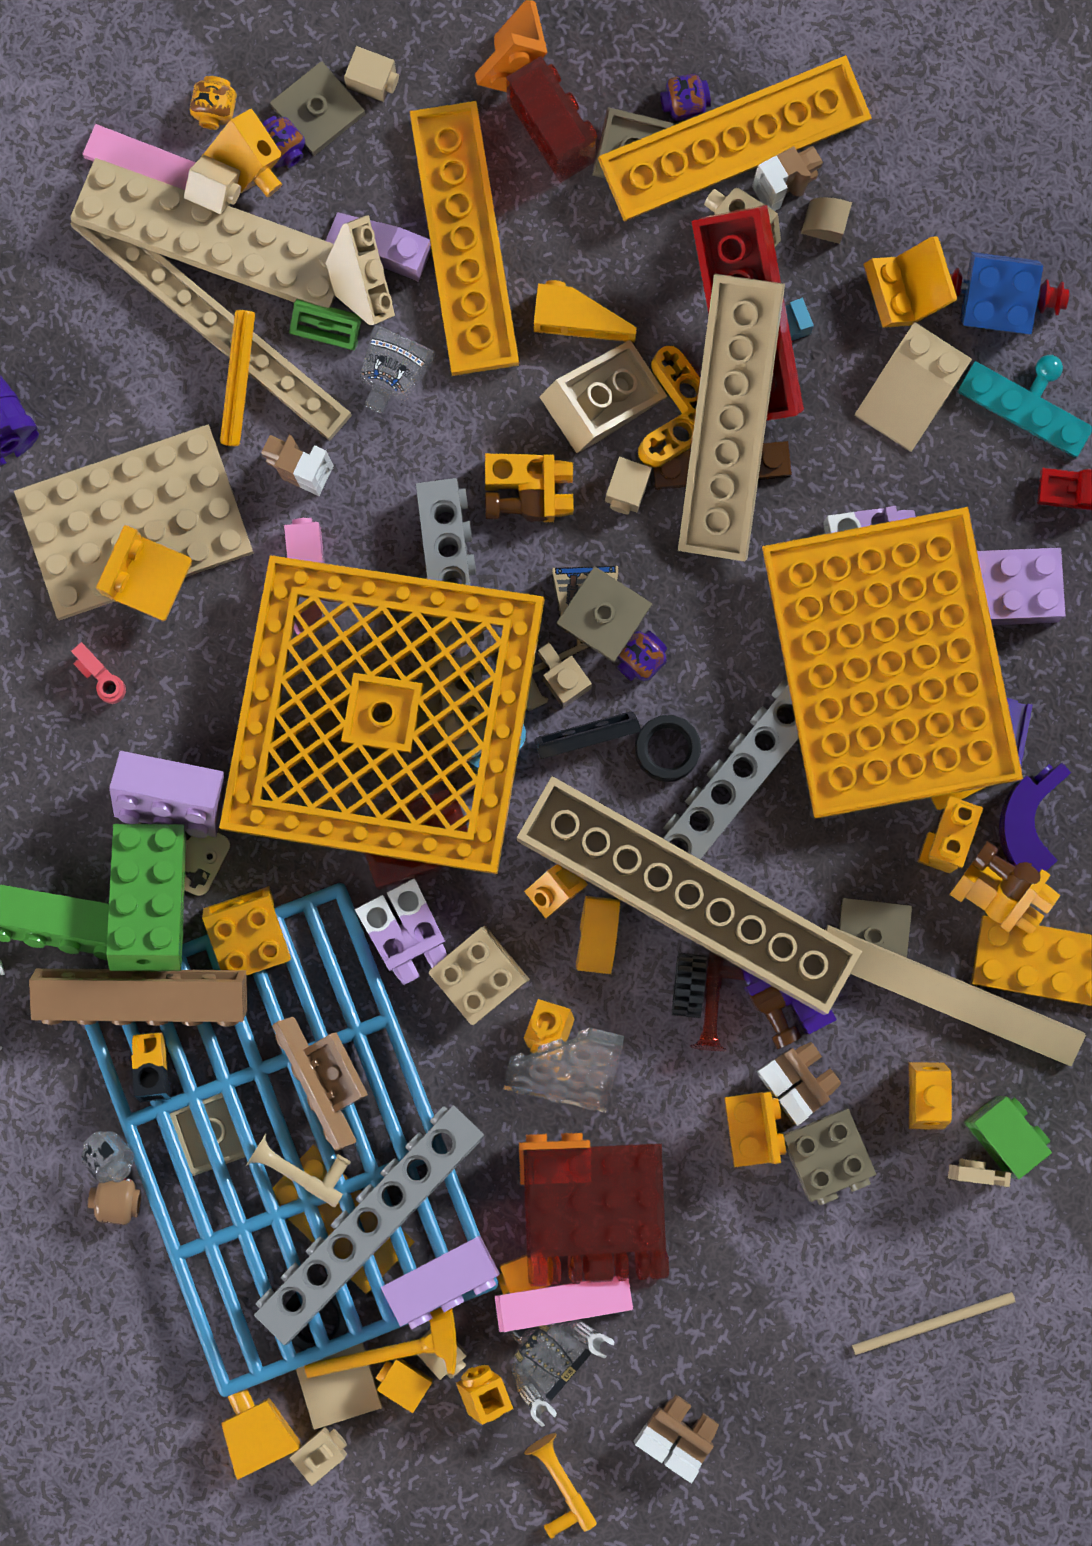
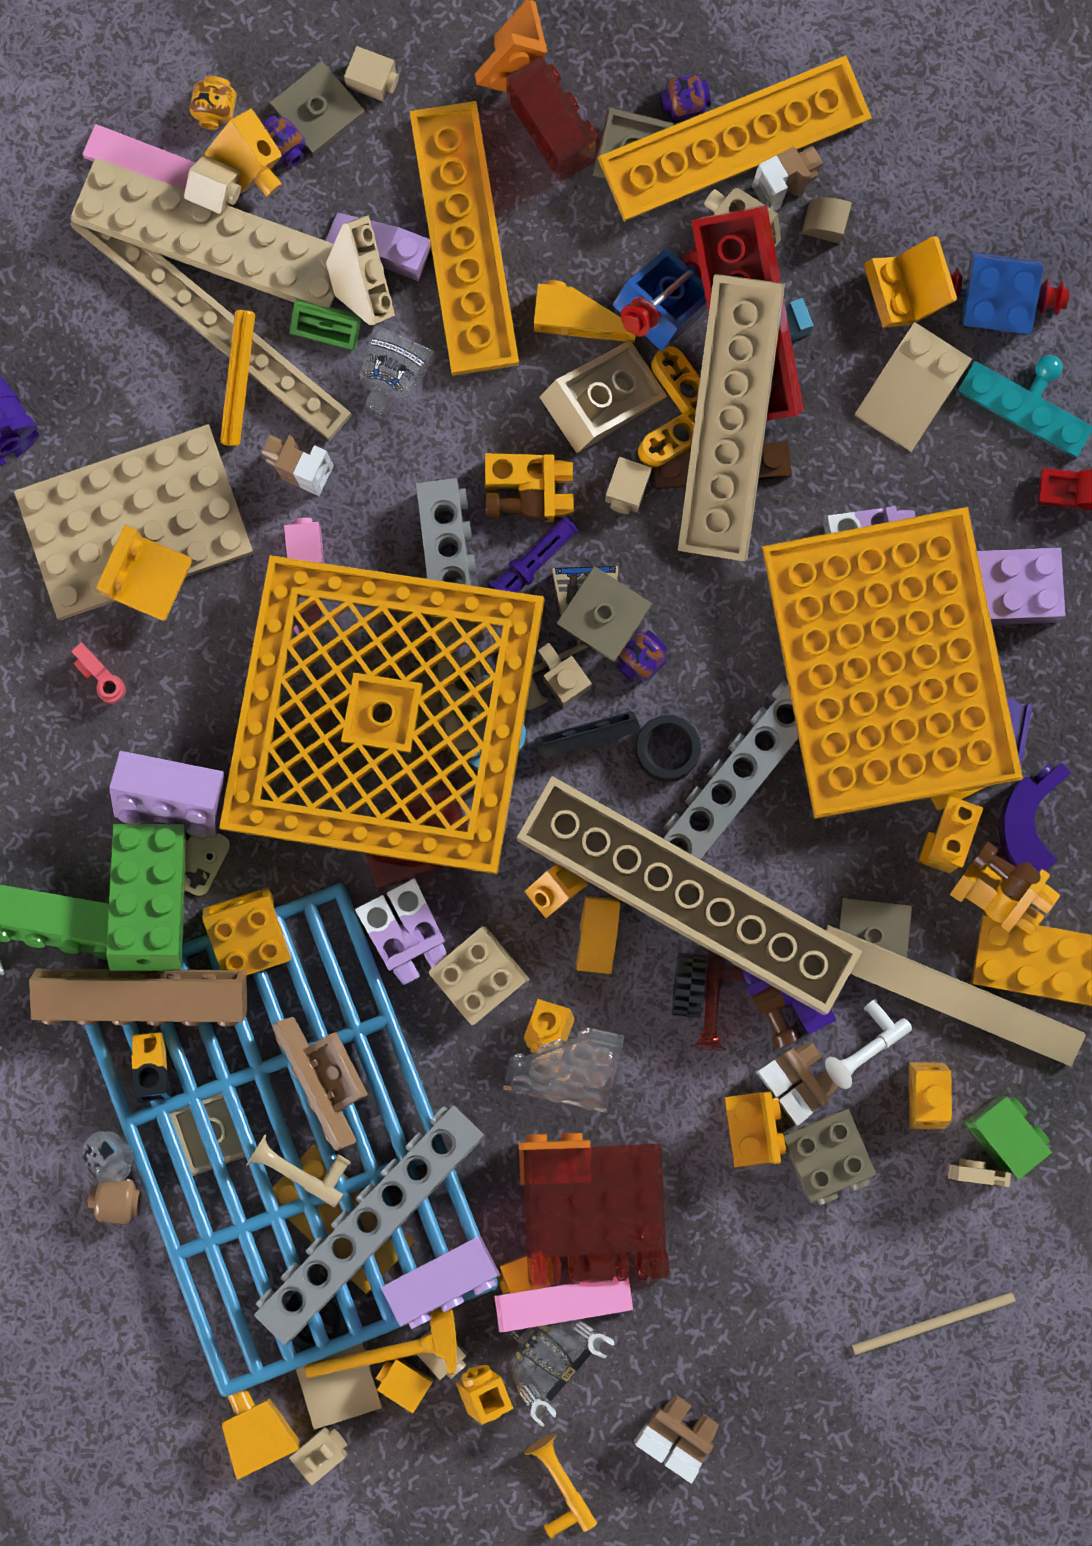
(517, 568): none -> dark purple pin
(663, 298): none -> blue brick
(841, 1070): none -> white piece

